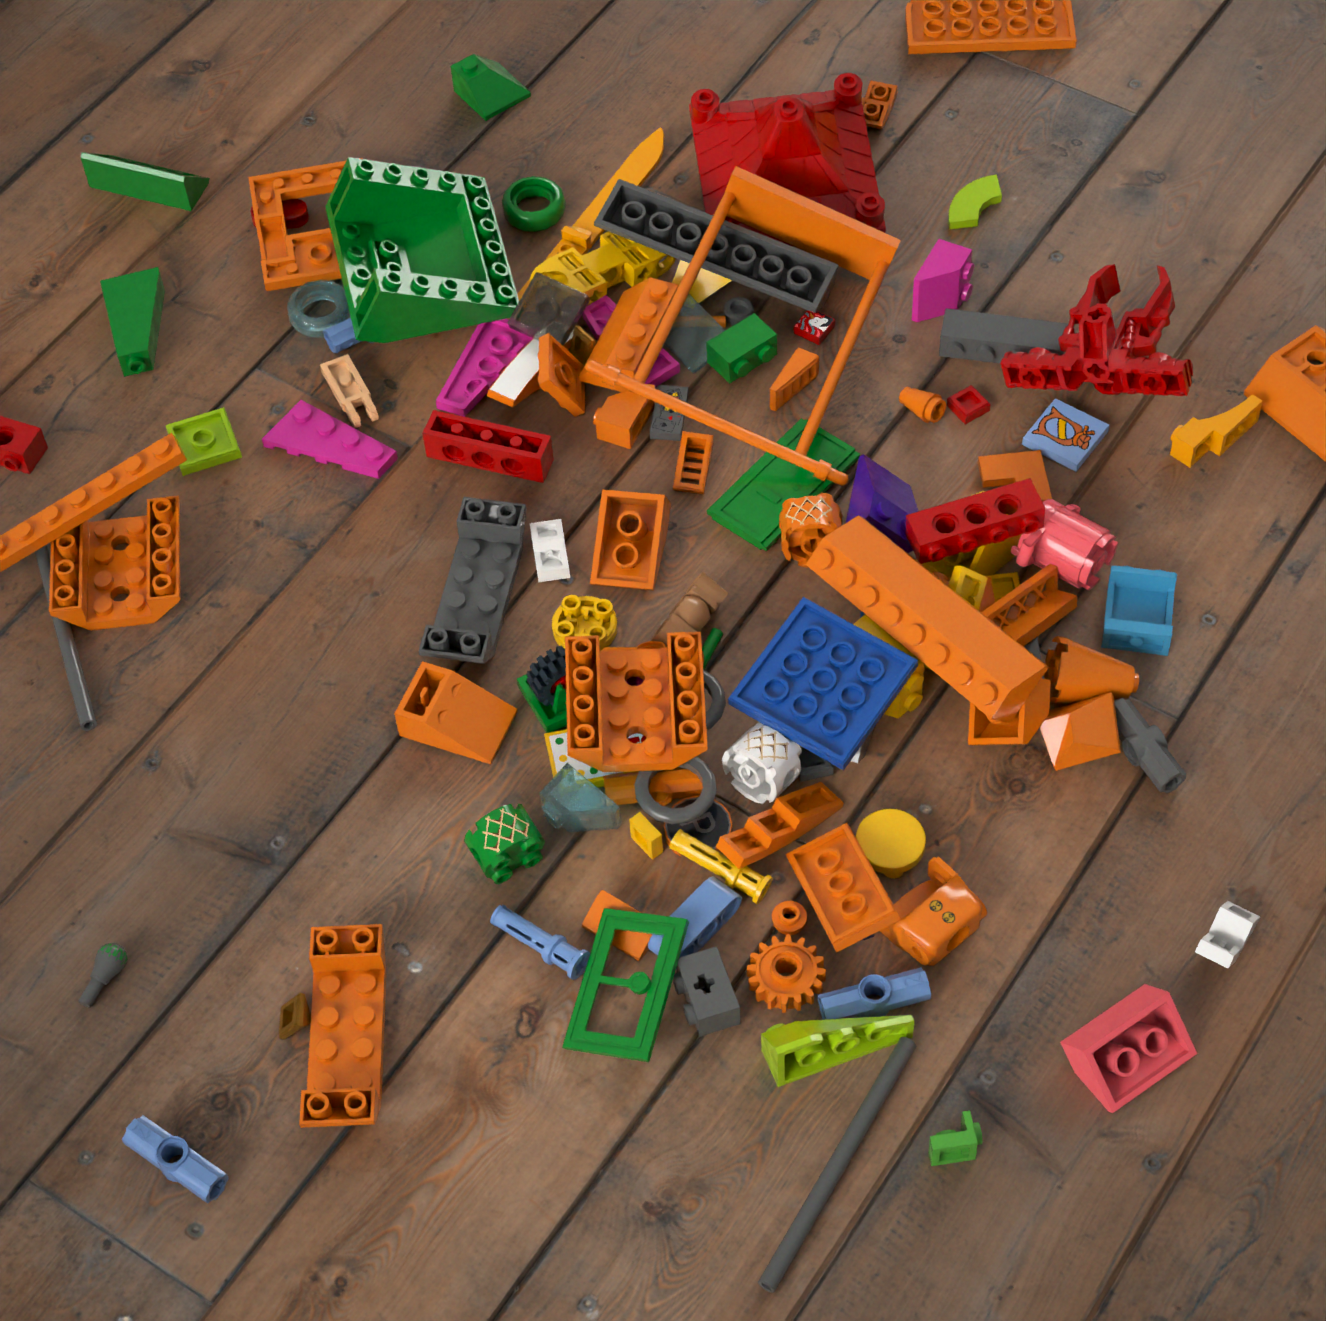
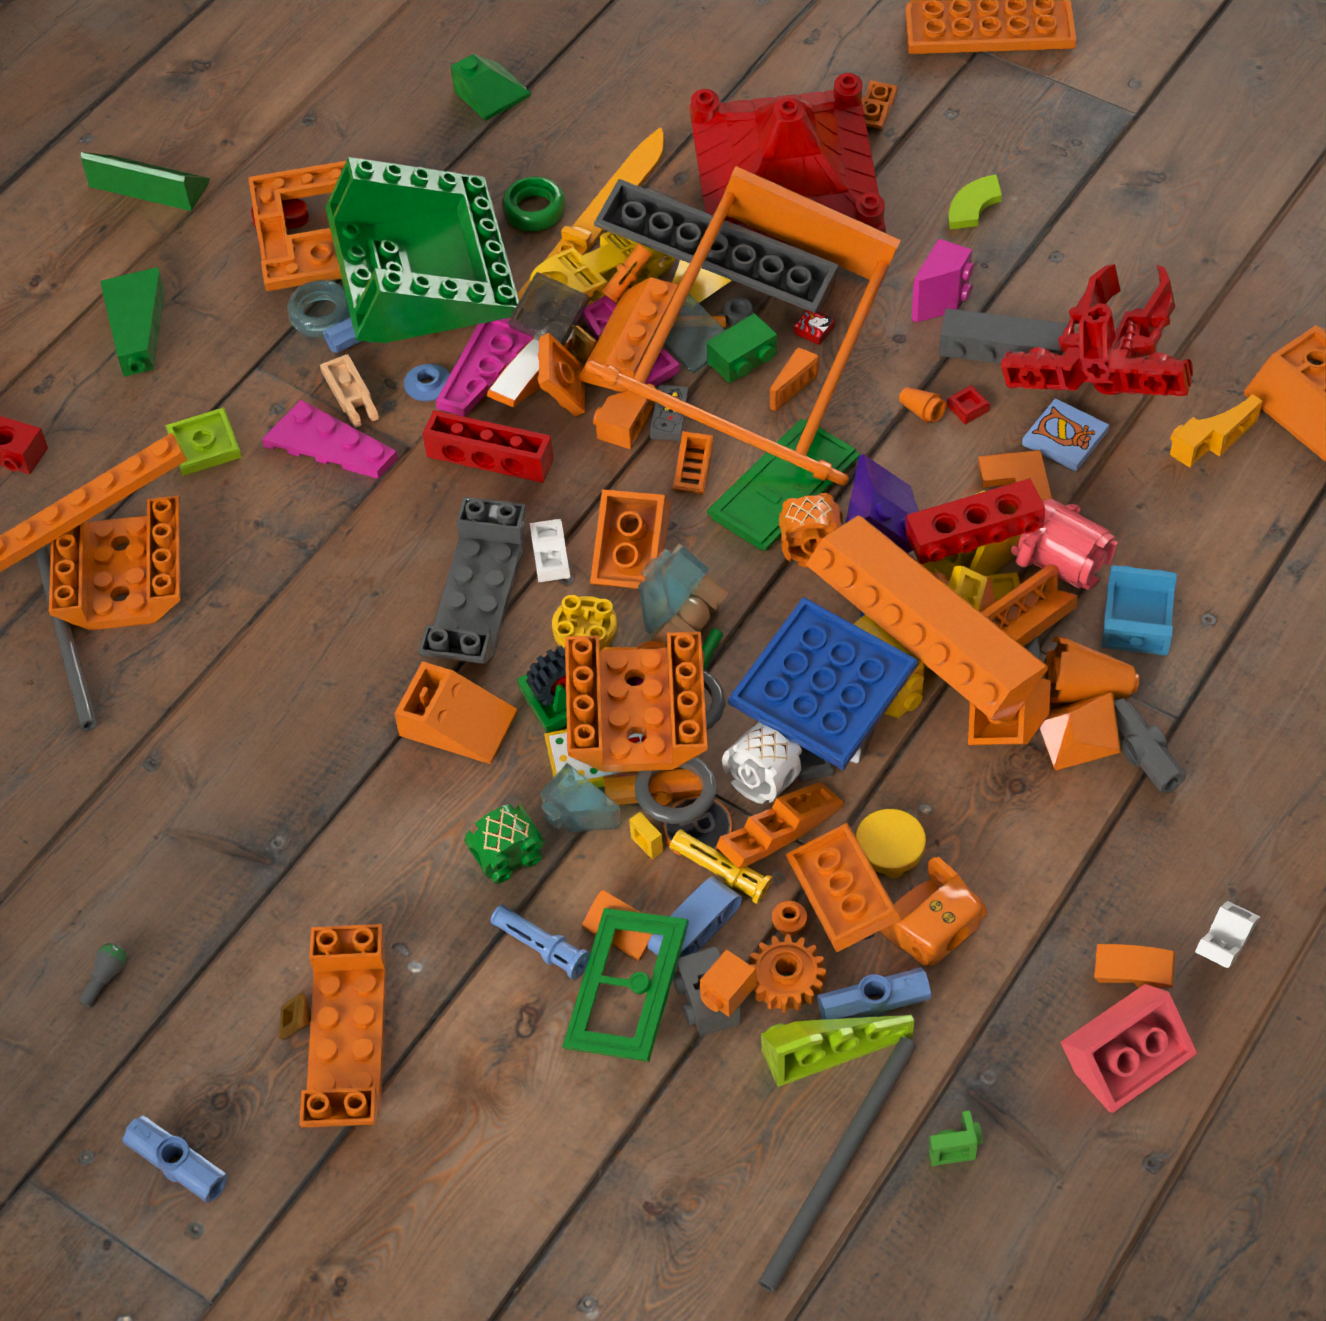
(425, 391): none -> medium blue piece
(613, 288): none -> orange pin
(668, 585): none -> clear light blue slope
(727, 983): none -> orange brick
(1134, 965): none -> orange slope

